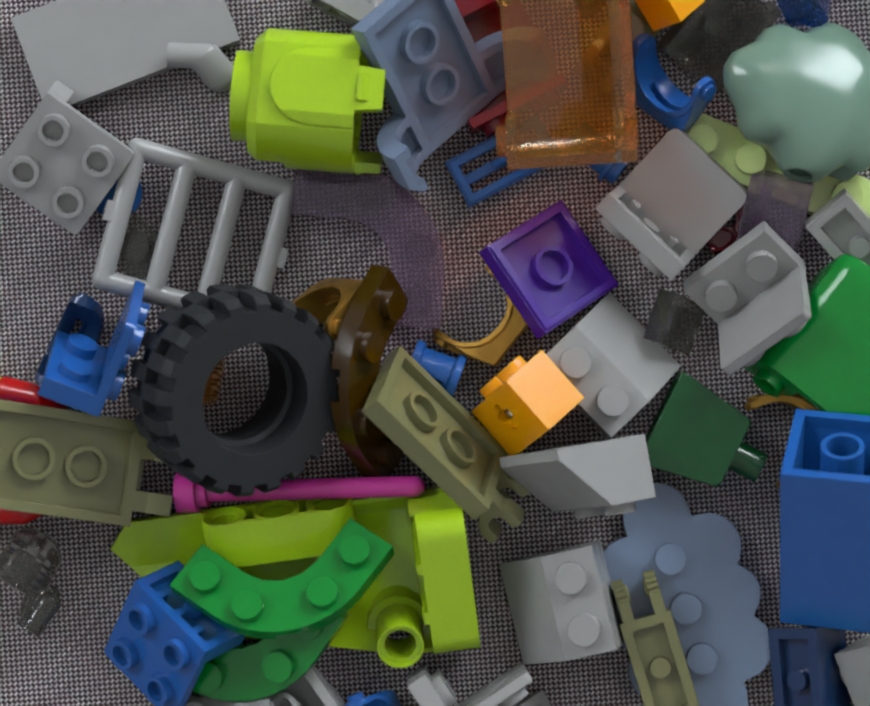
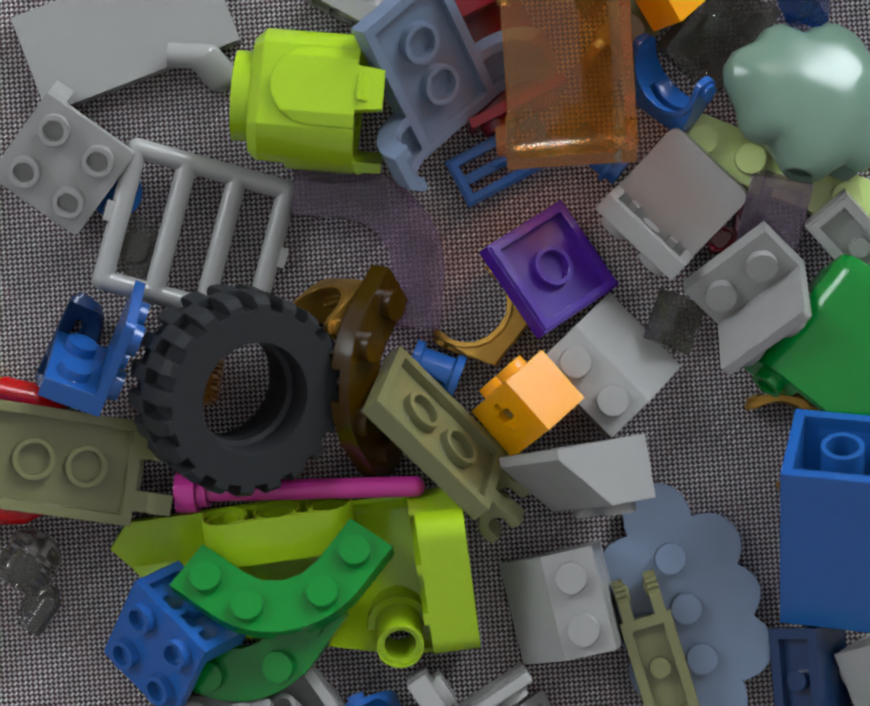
(700, 436): dark green torso -> none

